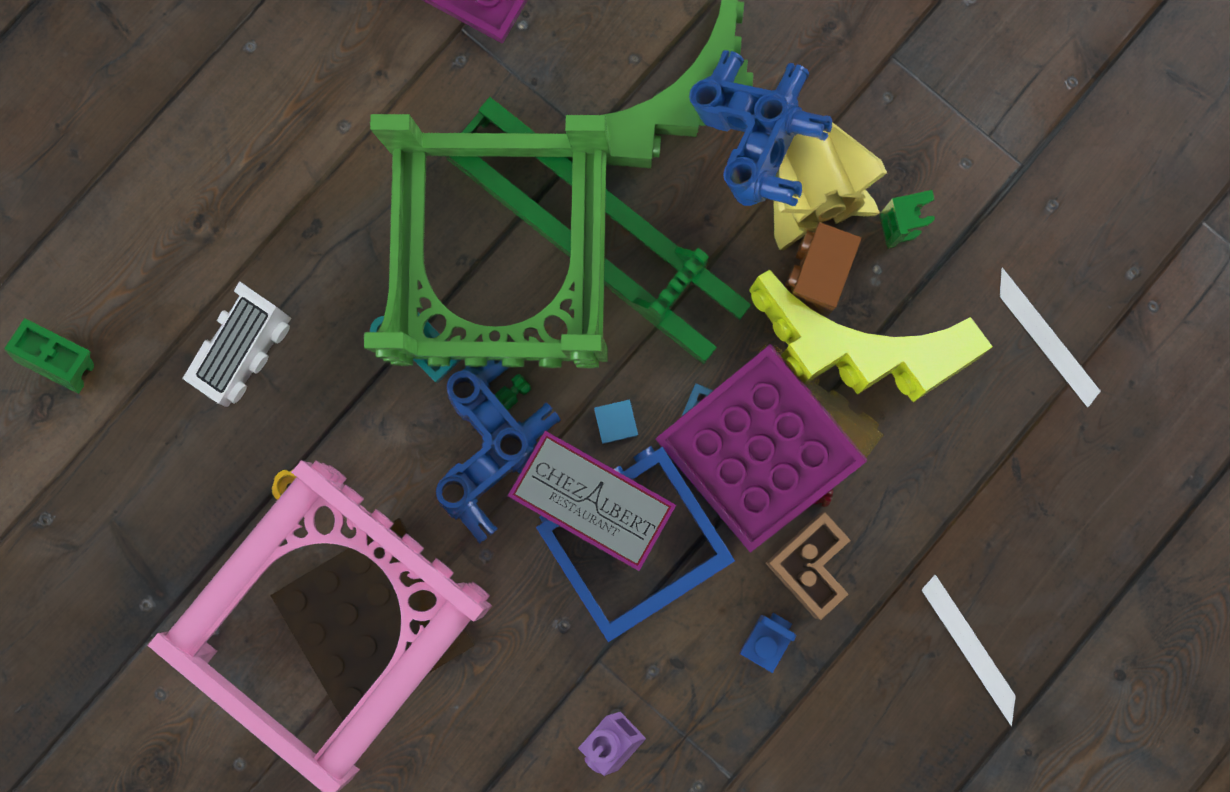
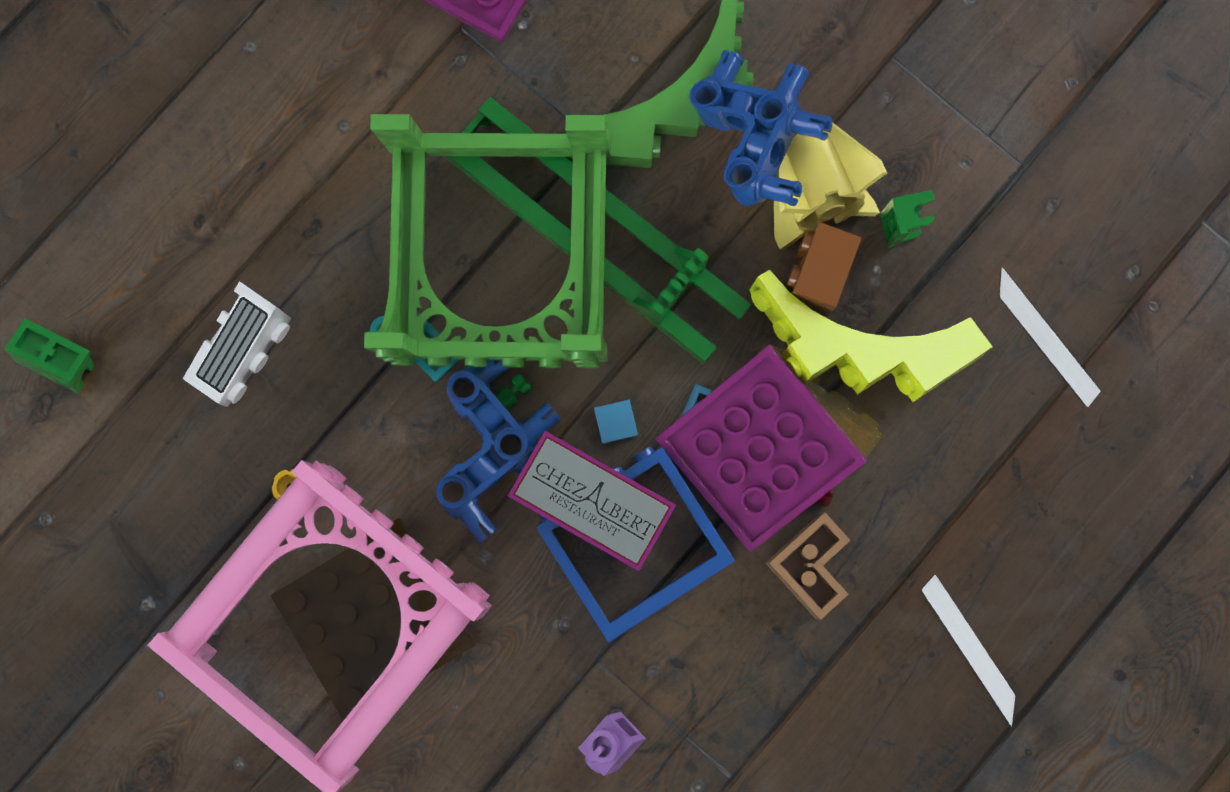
(768, 641): blue bracket -> none

